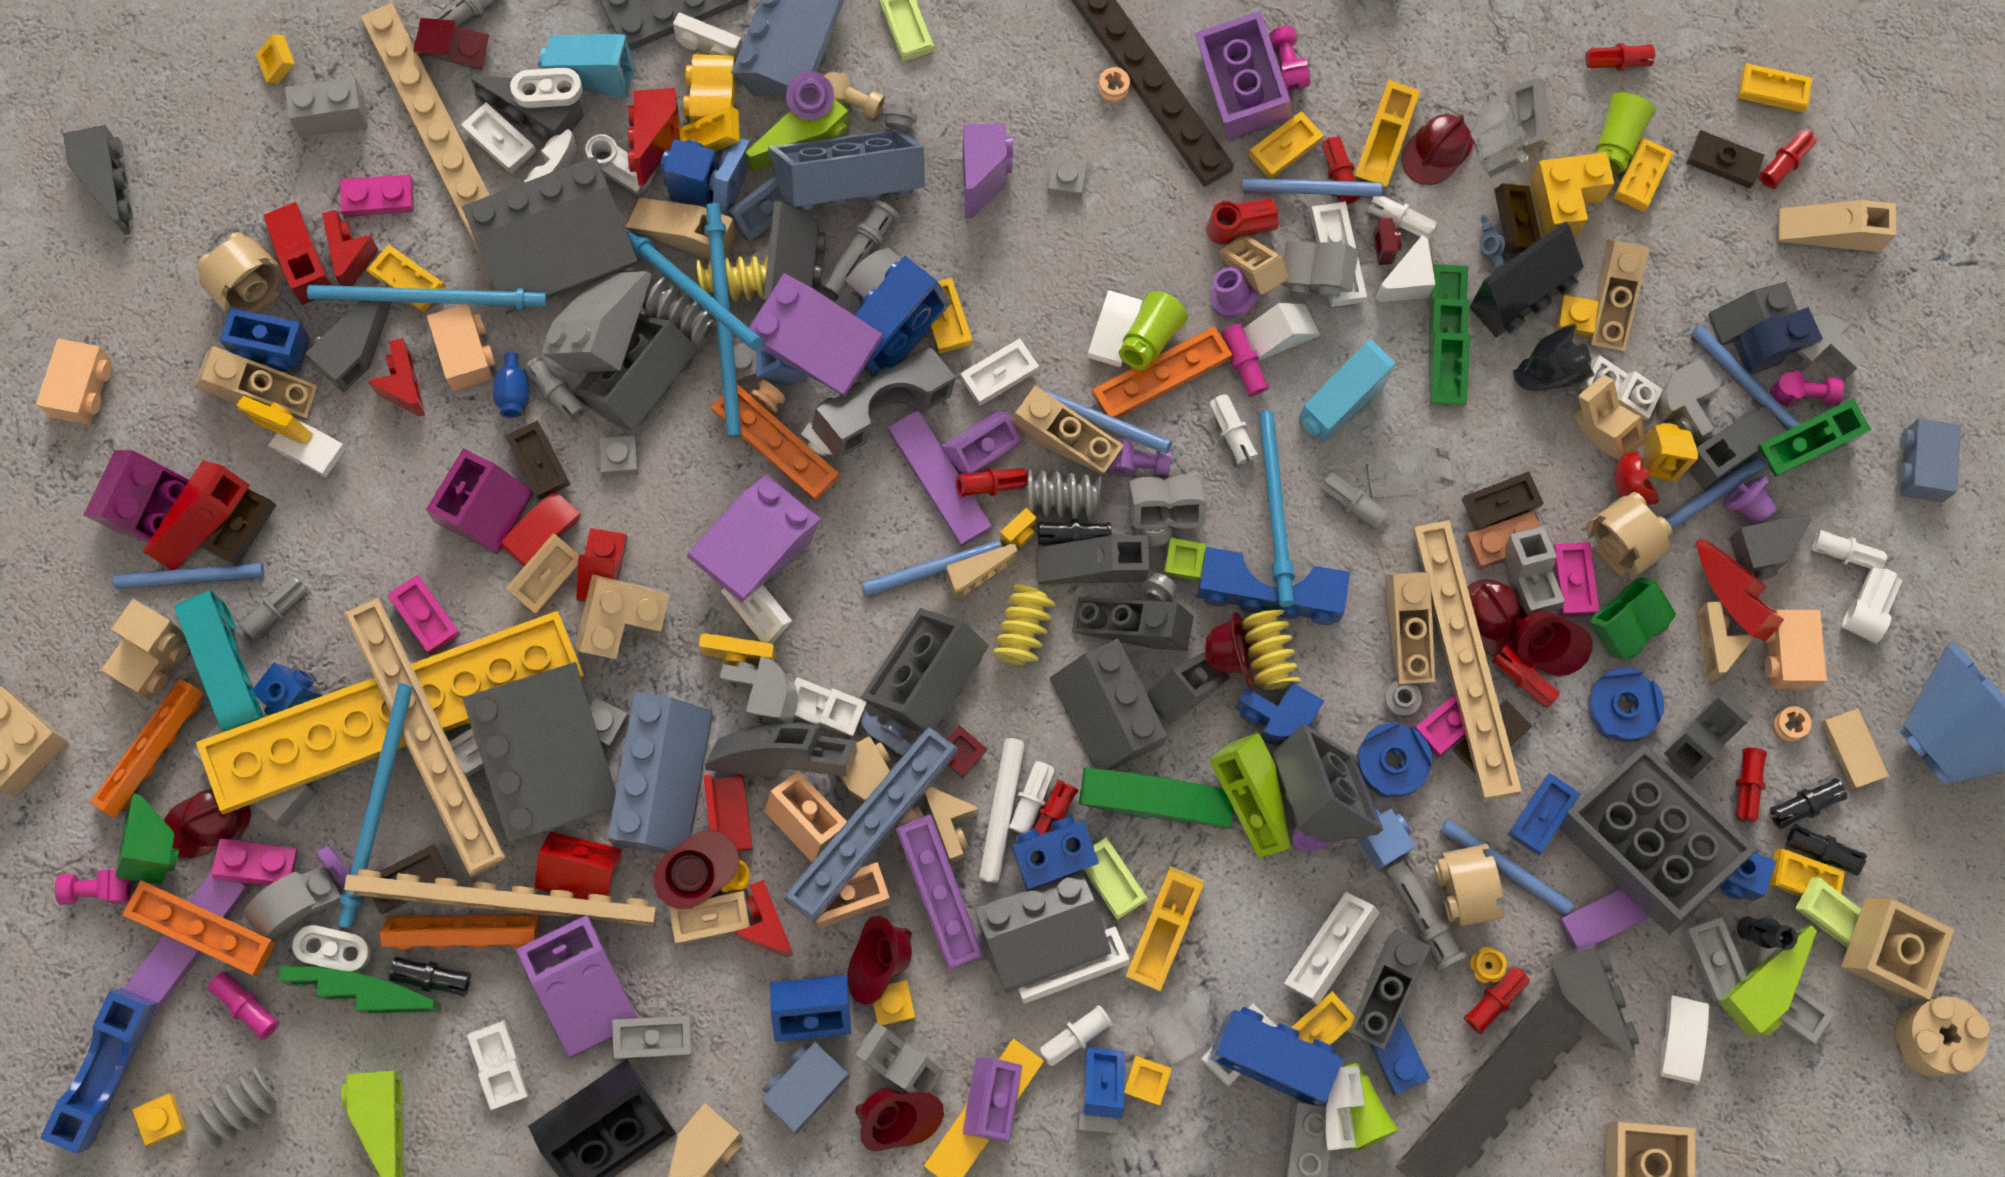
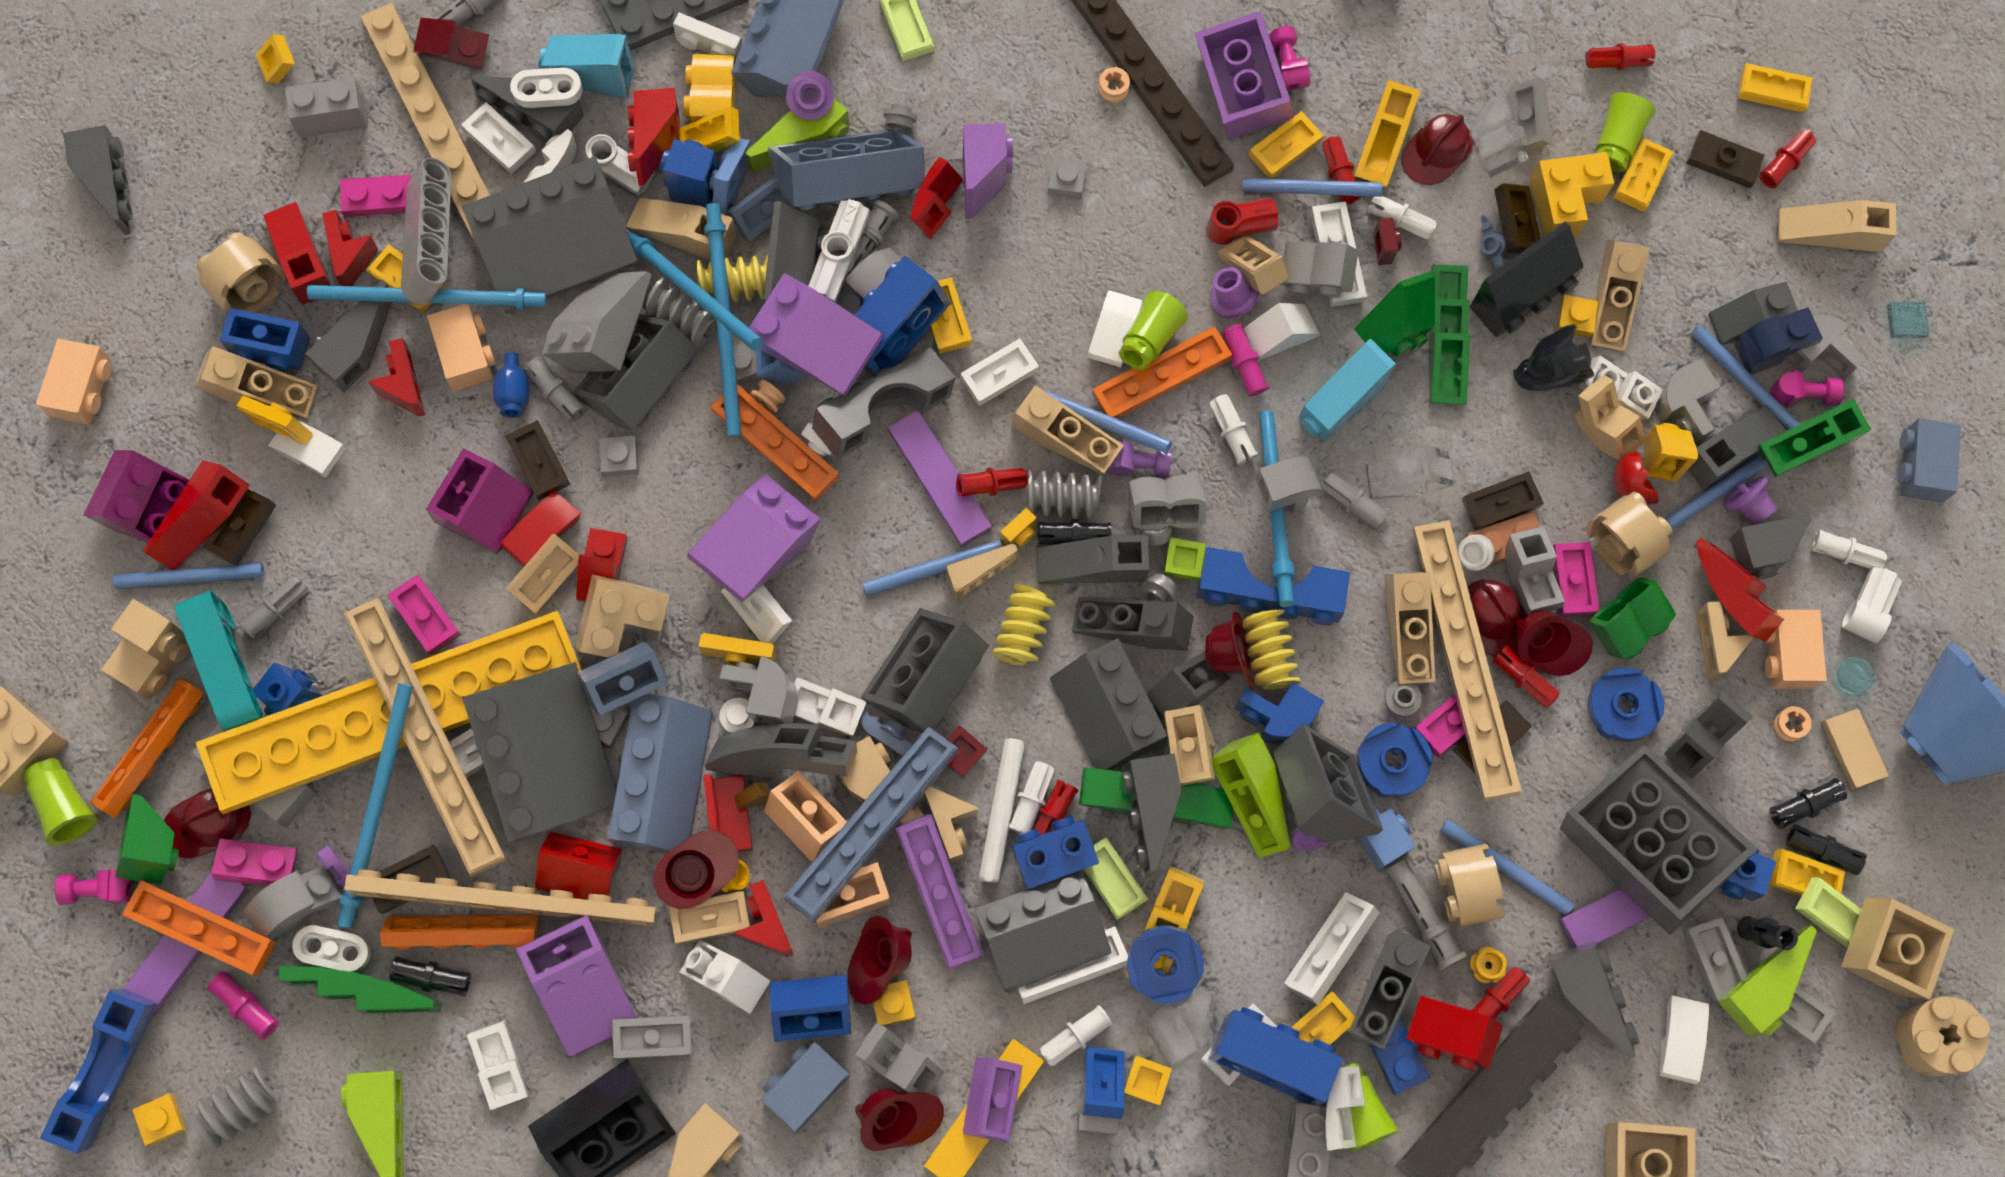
(58, 803): none -> lime plant
(426, 231): none -> light grey beam
(622, 678): none -> sand blue brick
(725, 976): none -> white slope
(734, 715): none -> white plate
(753, 796): none -> pearl gold tile
(845, 236): none -> white piece
(846, 95): tan leg -> none
(936, 189): none -> red slope
(982, 442): medium lavender slope -> none
(1153, 982): none -> blue plate
(1154, 798): none -> dark grey slope
(1191, 743): none -> tan slope
(1288, 484): none -> light grey brick
(1402, 316): none -> green slope
(1411, 277): white slope -> none
(1454, 1033): none -> red brick
(1476, 552): none -> white plate
(1543, 814): blue plate -> none
(1750, 784): red axle -> none
(1854, 675): none -> clear light blue tile
(1908, 320): none -> clear light blue tile

